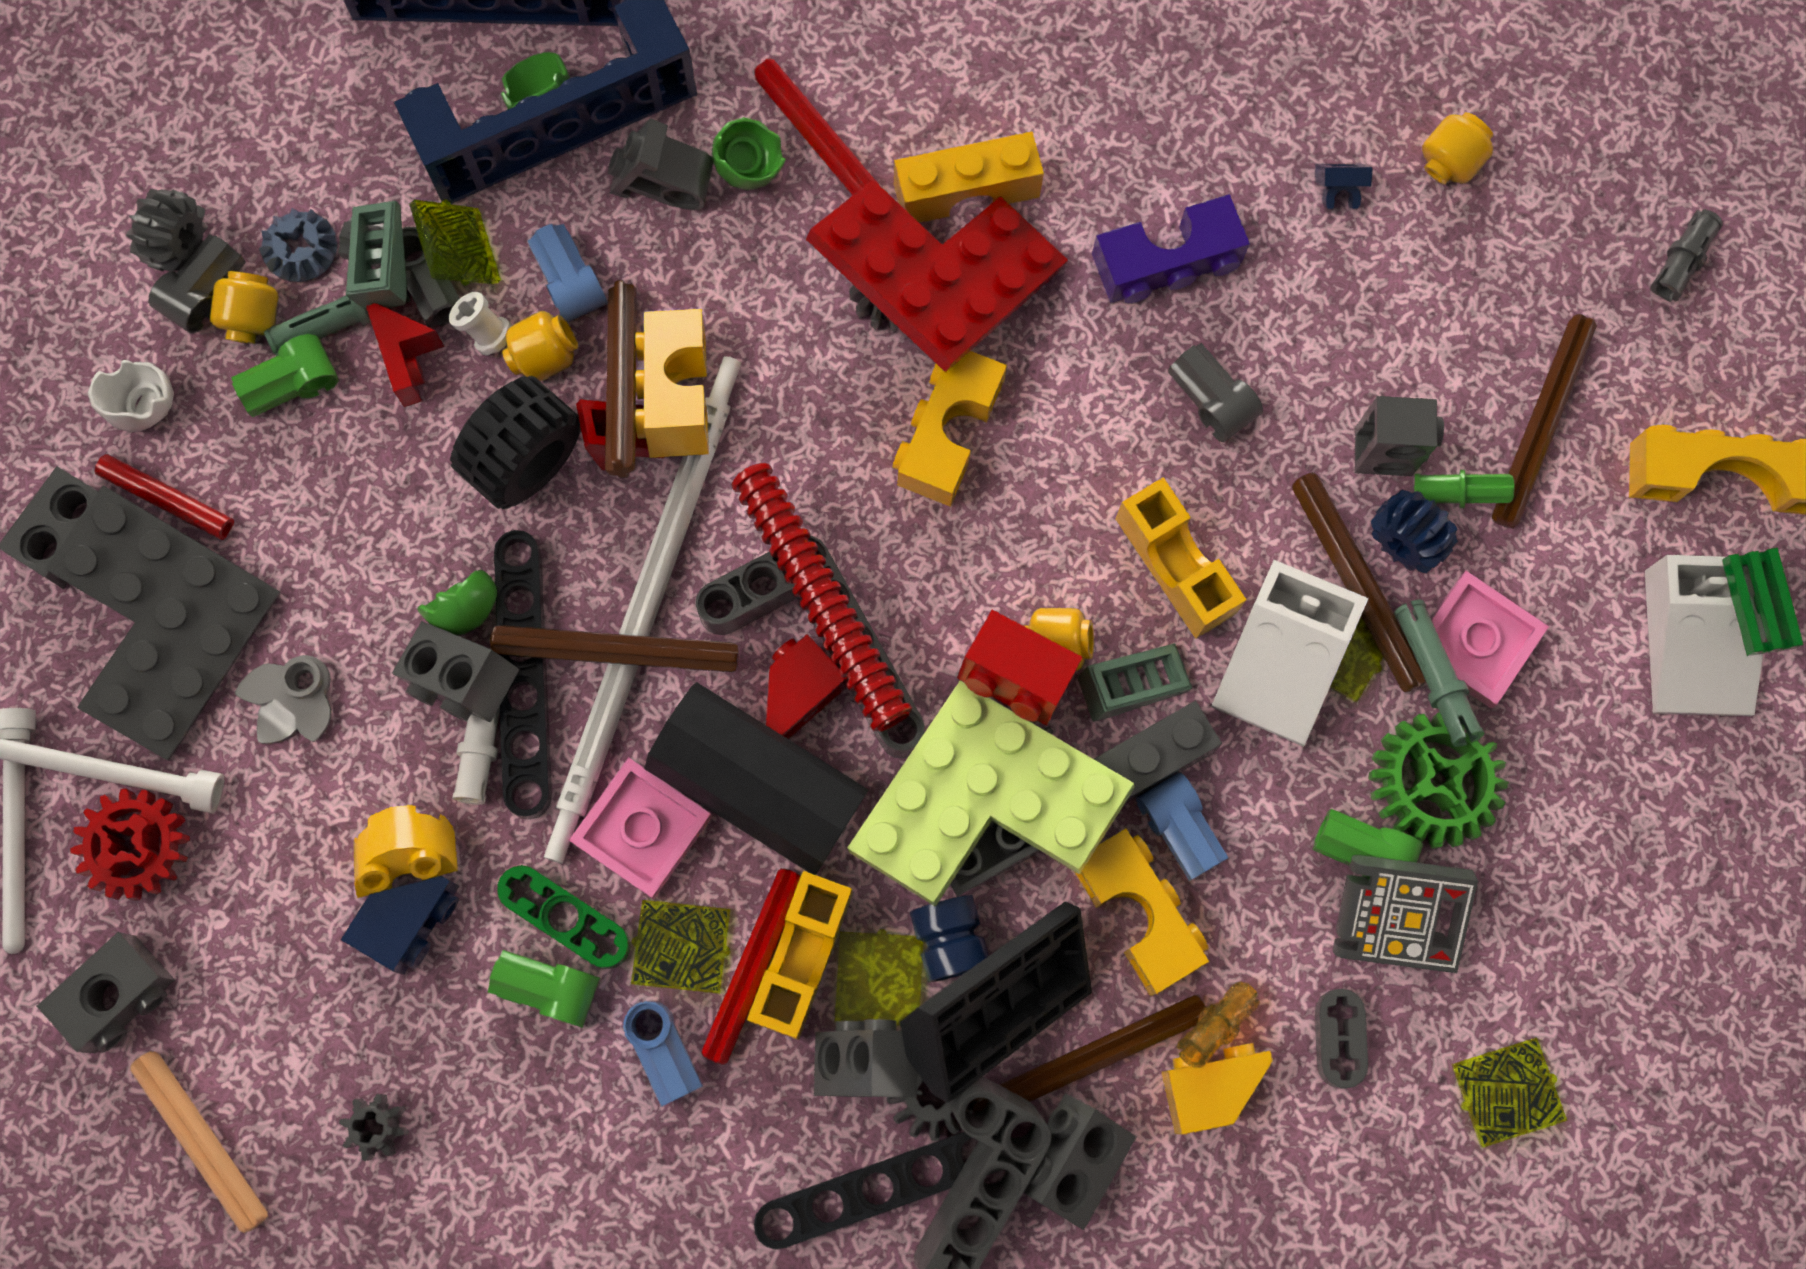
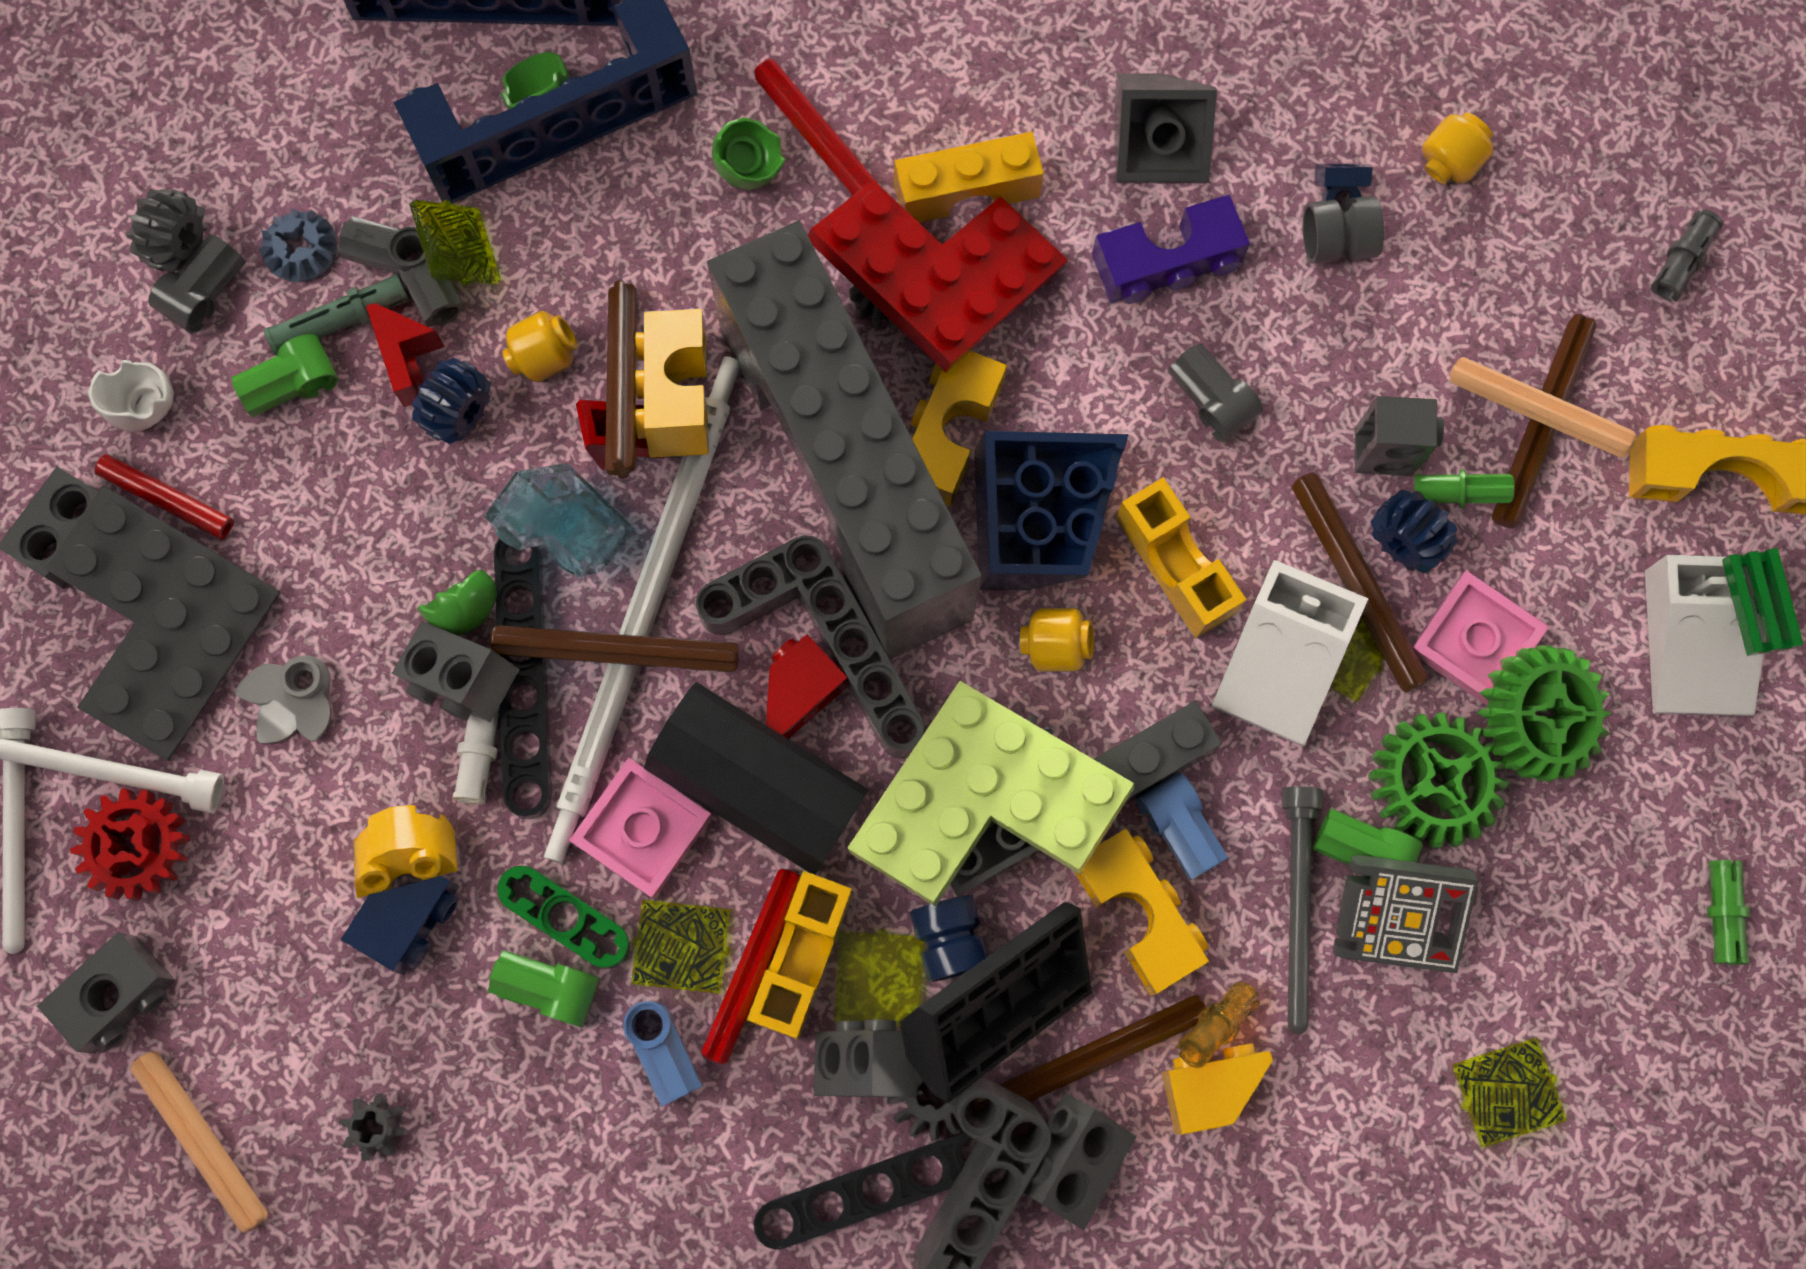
(243, 306): yellow head -> none
(380, 285): sand green slope -> none
(451, 400): none -> dark blue gear
(475, 318): white bush -> none
(515, 442): black tyre -> none
(564, 513): none -> clear light blue brick
(569, 280): medium blue piece -> none
(661, 168): dark grey pin -> none
(821, 596): red piece -> none
(877, 494): none -> dark grey arch
(1018, 668): red slope -> none
(1041, 504): none -> dark blue wedge
(1097, 695): sand green slope -> none
(1163, 128): none -> dark grey slope
(1302, 809): none -> dark grey piece
(1348, 229): none -> dark grey wheel
(1354, 1038): dark grey beam -> none
(1446, 690): sand green pin -> none
(1543, 407): none -> light nougat axle
(1545, 681): none -> bright green gear
(1728, 912): none -> bright green pin

